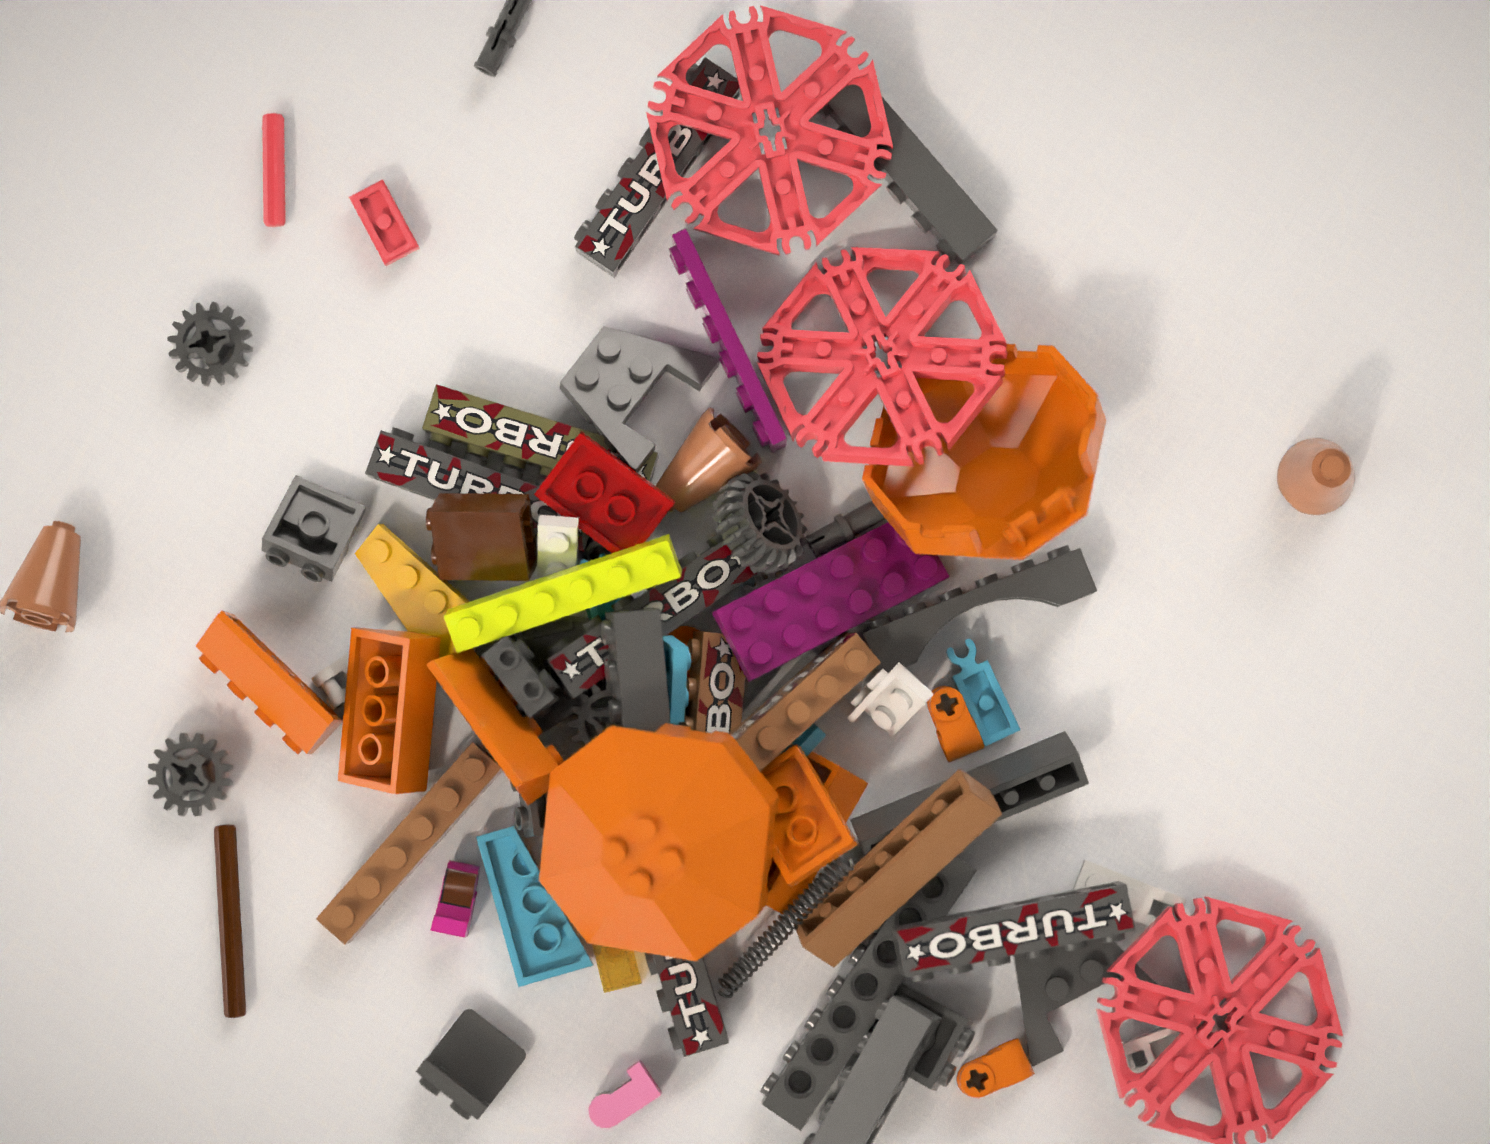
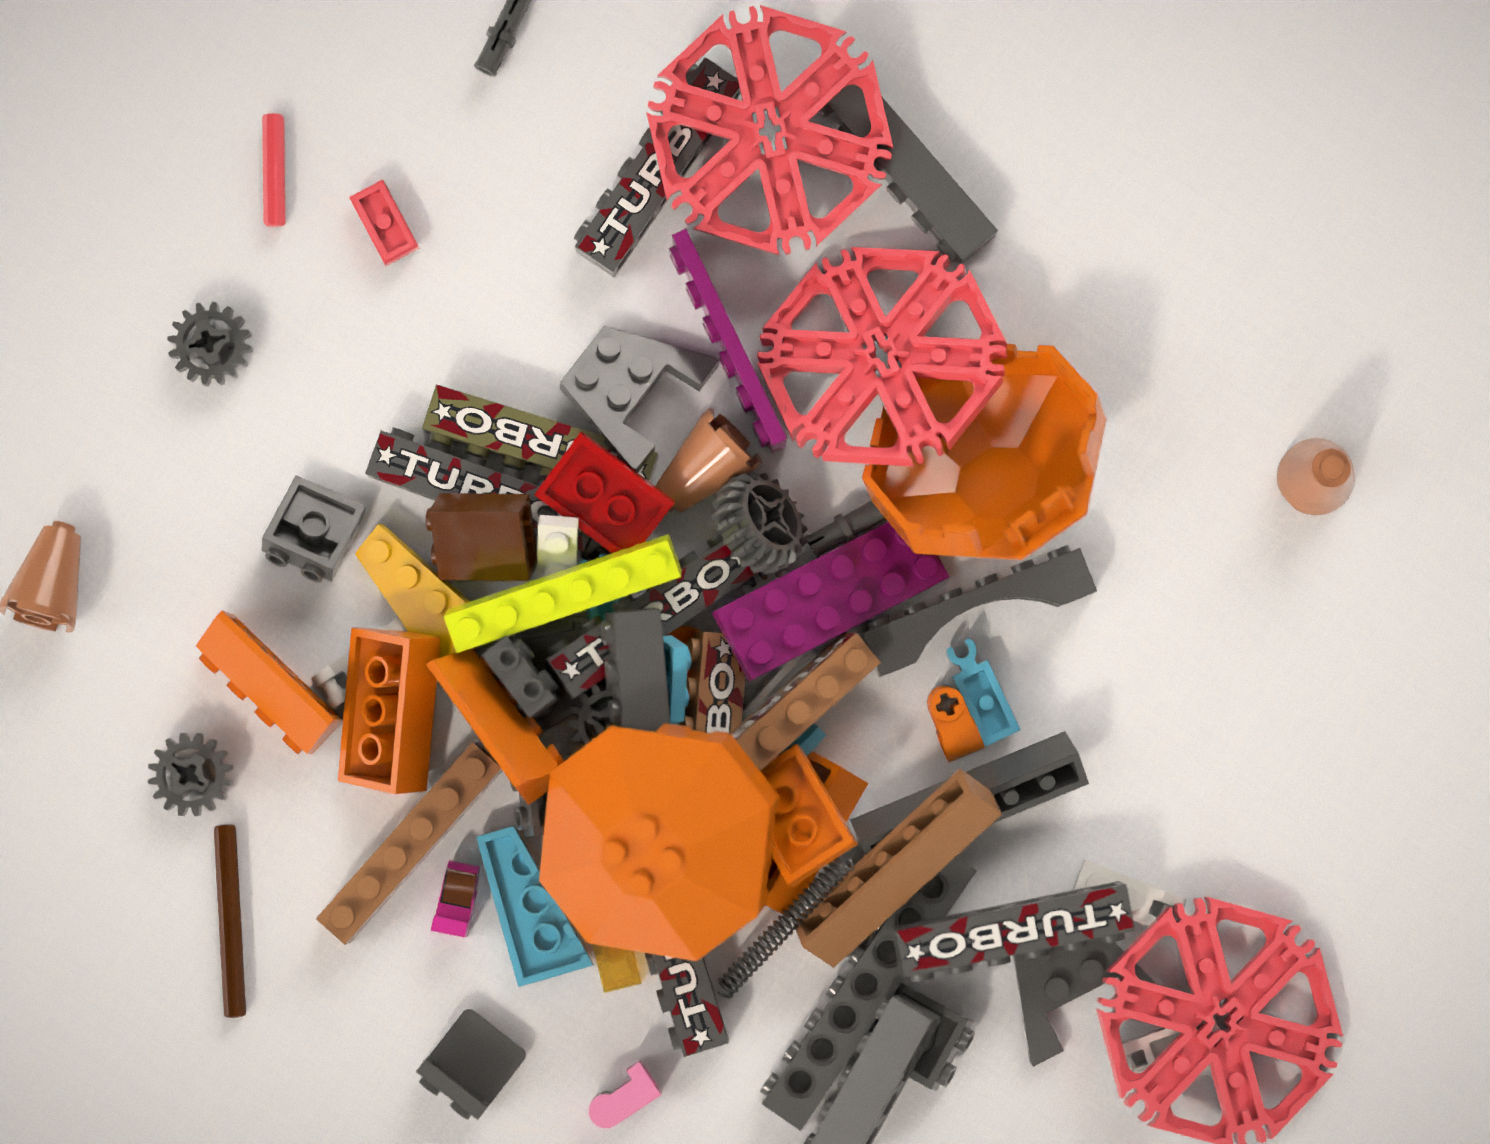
(891, 699): white bracket -> none
(1001, 1067): orange piece -> none

